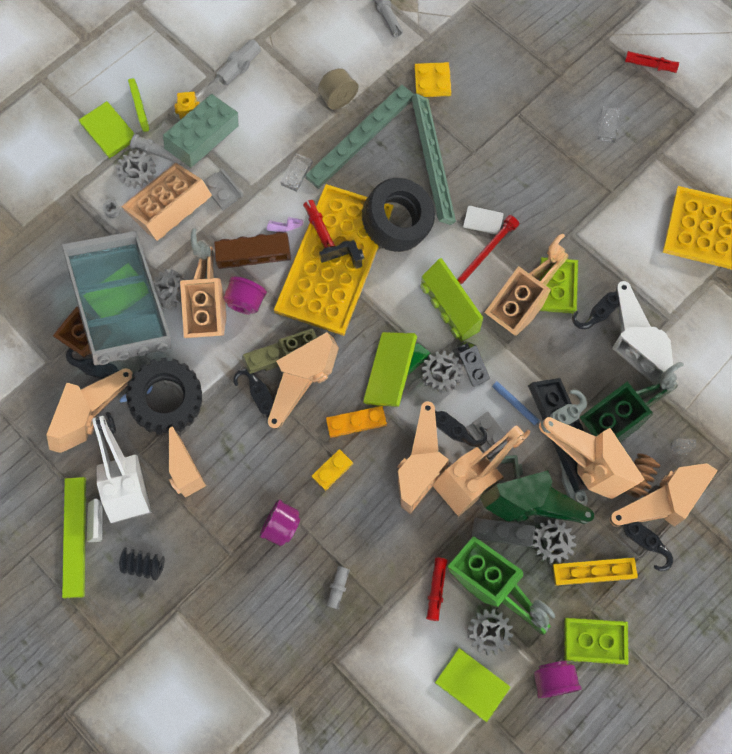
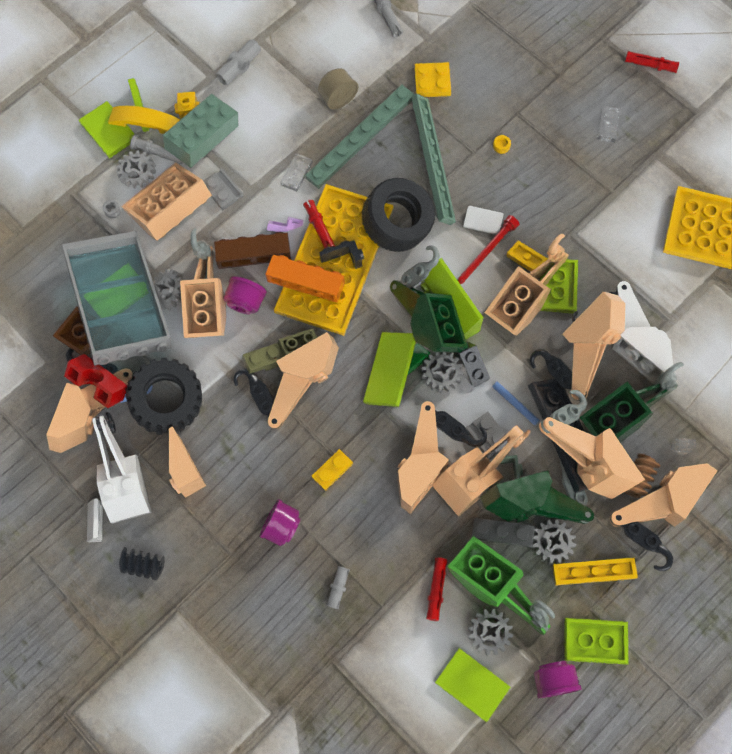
(74, 538): lime tile -> none
(109, 388): none -> red arch
(142, 117): none -> yellow slope
(305, 278): none -> orange brick
(356, 421): light orange plate -> none
(433, 315): none -> dark green slope
(502, 144): none -> yellow tile
(525, 256): none -> yellow plate
(591, 332): none -> light nougat slope

